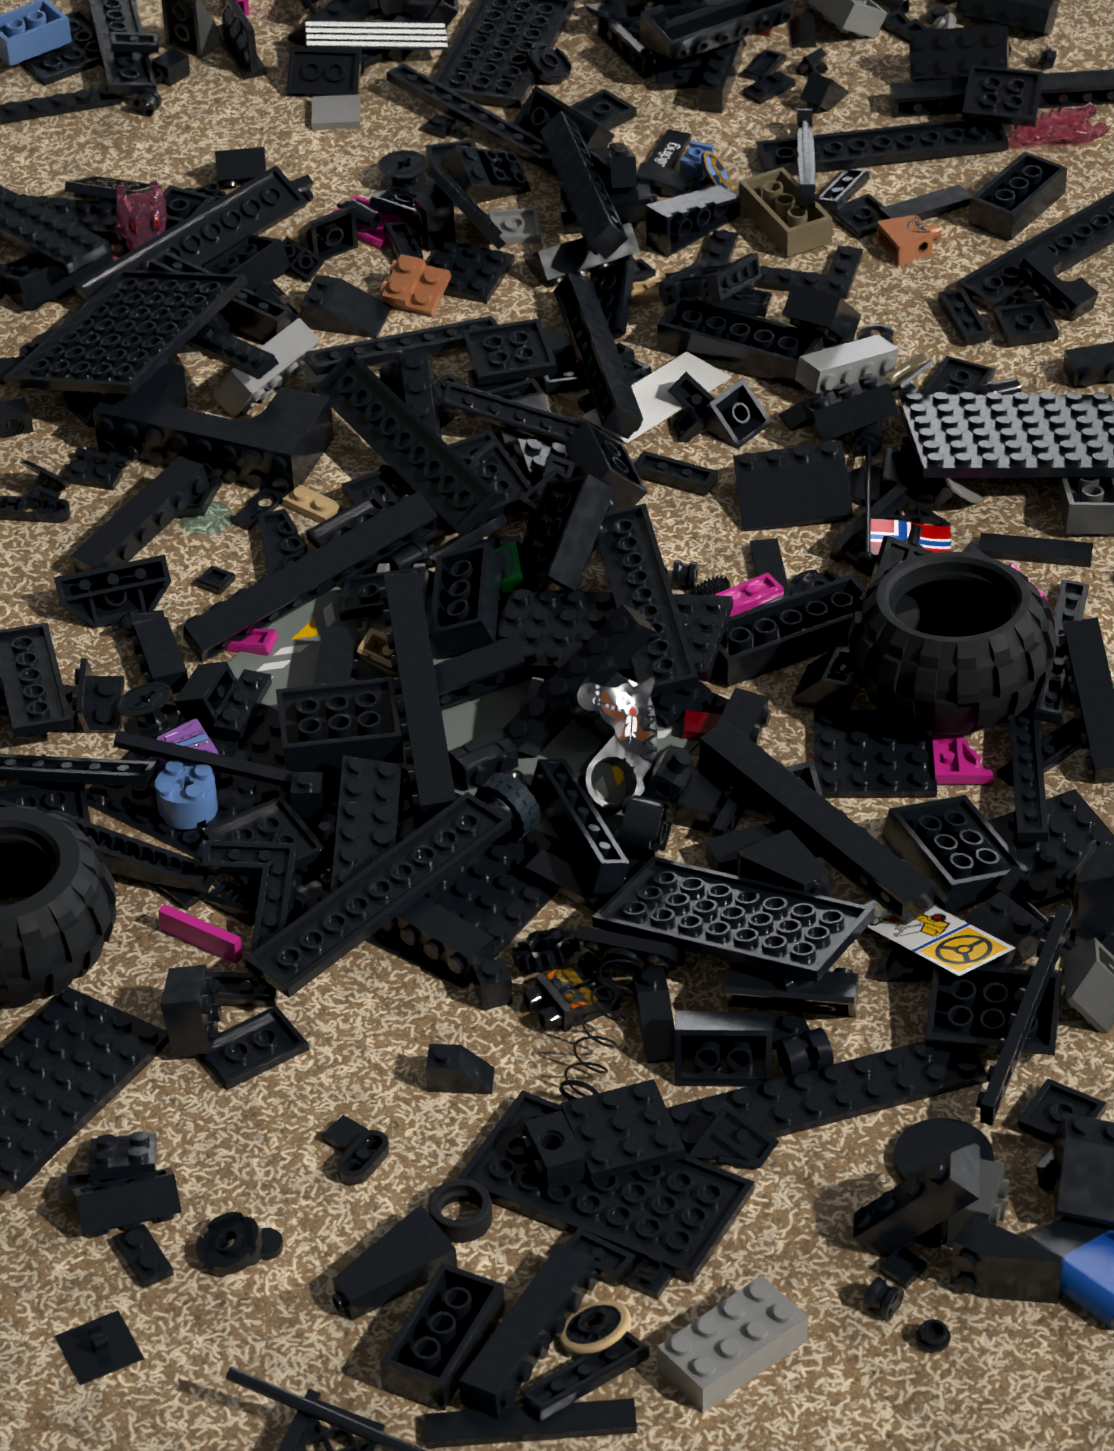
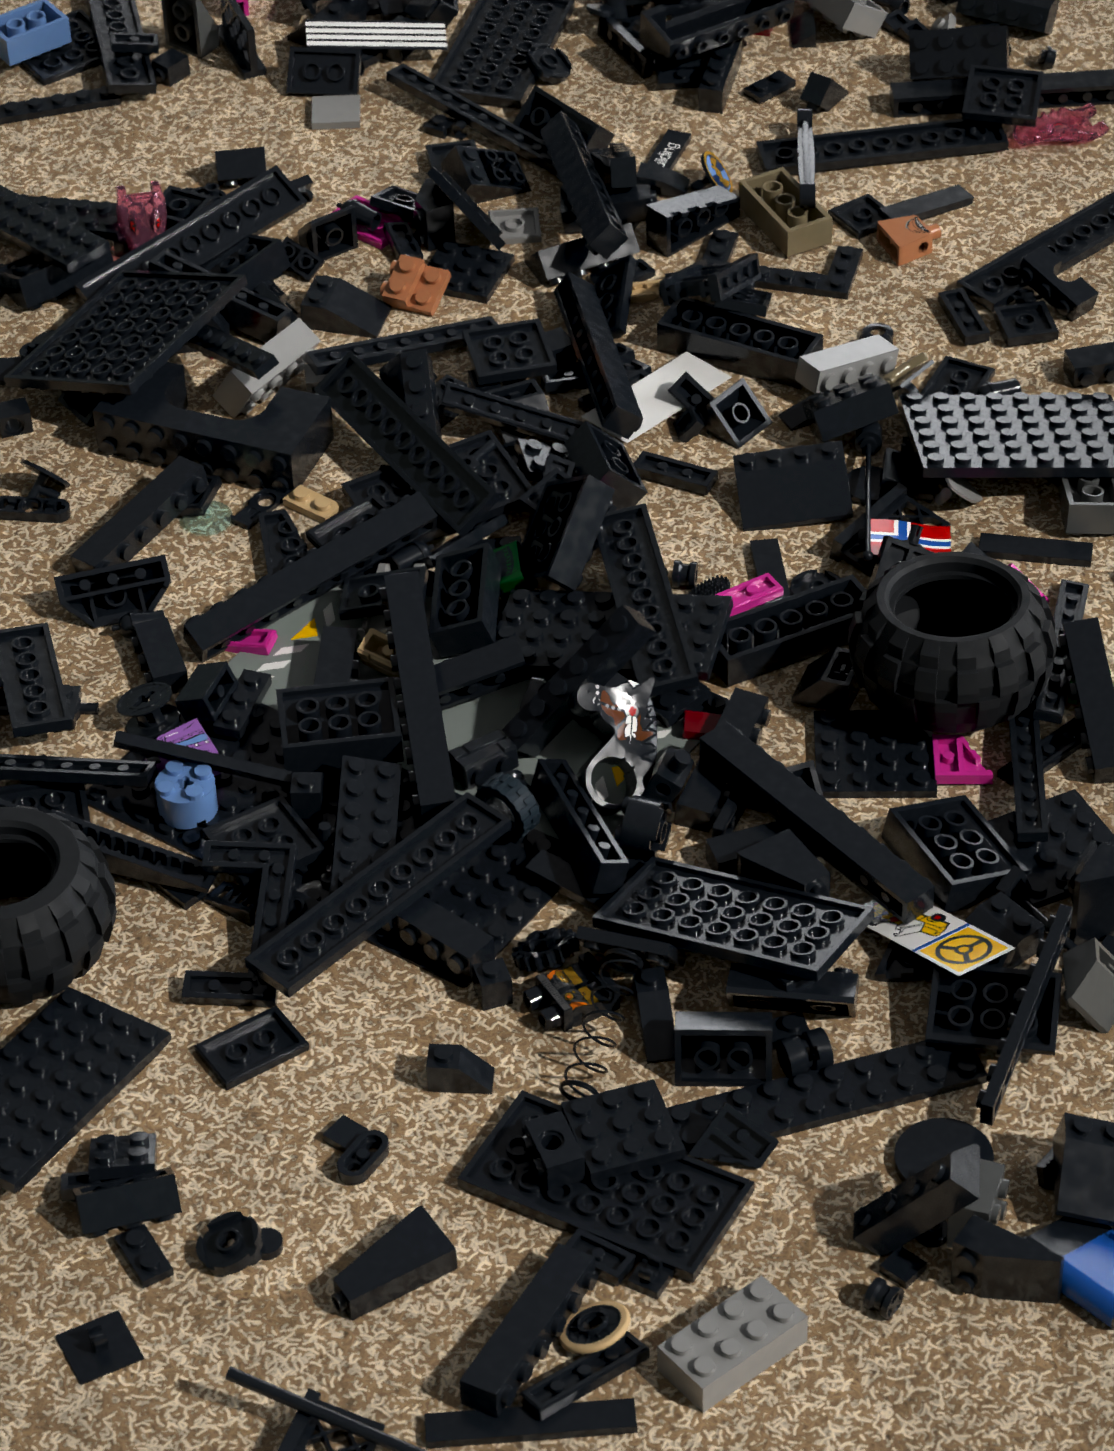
(90, 474): black plate -> none
(97, 700): black bracket -> none
(103, 187): black plate -> none
(146, 102): black wheel -> none
(190, 1010): black brick -> none
(200, 933): dark pink tile -> none
(215, 580): black tile -> none
(403, 170): black piece -> none
(442, 1336): black brick -> none
(461, 1190): black tyre -> none
(606, 109): black plate -> none
(691, 161): medium blue brick -> none
(764, 65): black tile -> none
(812, 63): black tile -> none
(822, 314): black brick -> none
(843, 188): black tile -> none
(933, 1336): black plate -> none
(935, 13): black plate -> none
(1017, 195): black brick -> none
(1051, 1103): black plate -> none

